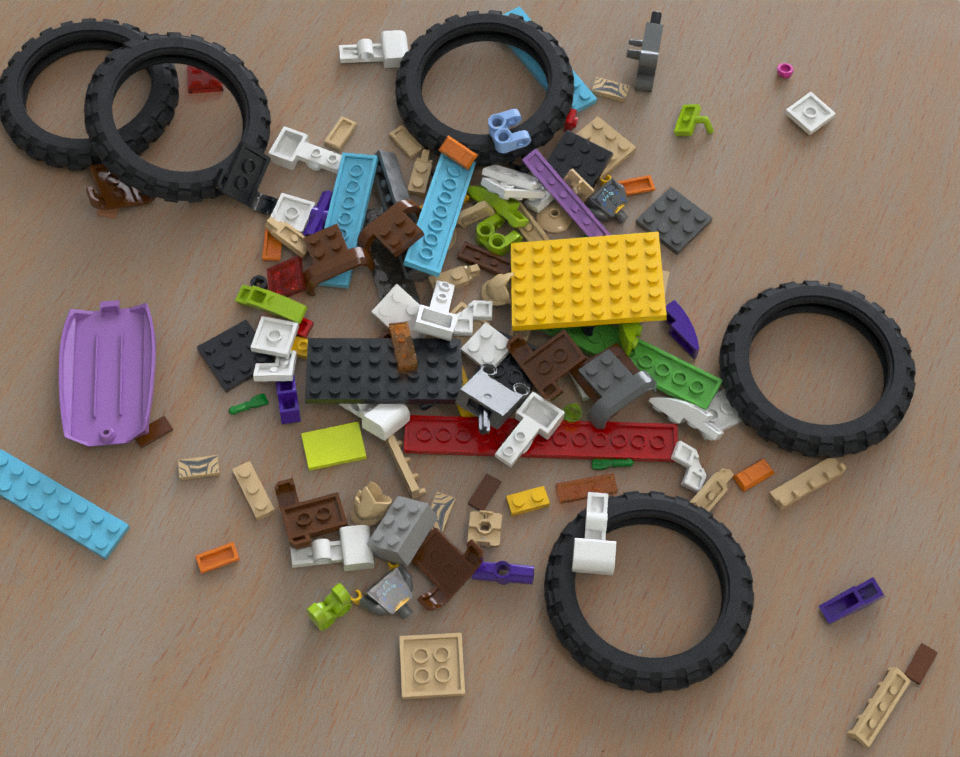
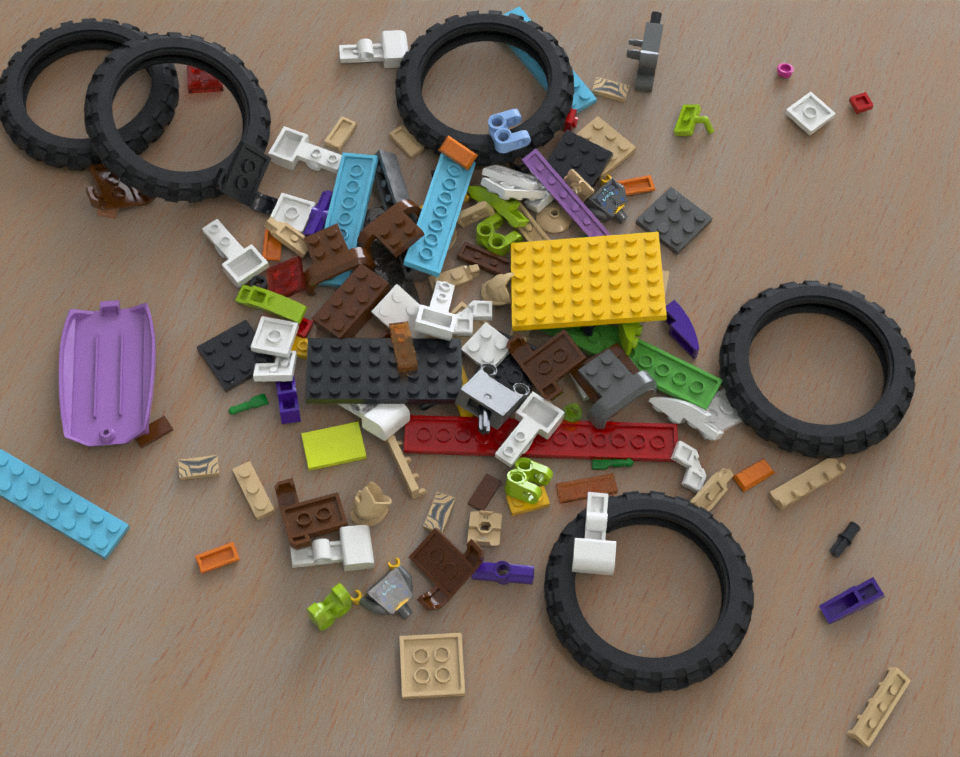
(241, 263): none -> white plate
(351, 304): none -> reddish brown brick
(402, 530): light grey brick -> none
(420, 174): tan hinge -> none
(519, 480): none -> lime piece
(844, 539): none -> black axle
(861, 103): none -> red plate
(920, 663): reddish brown piece -> none

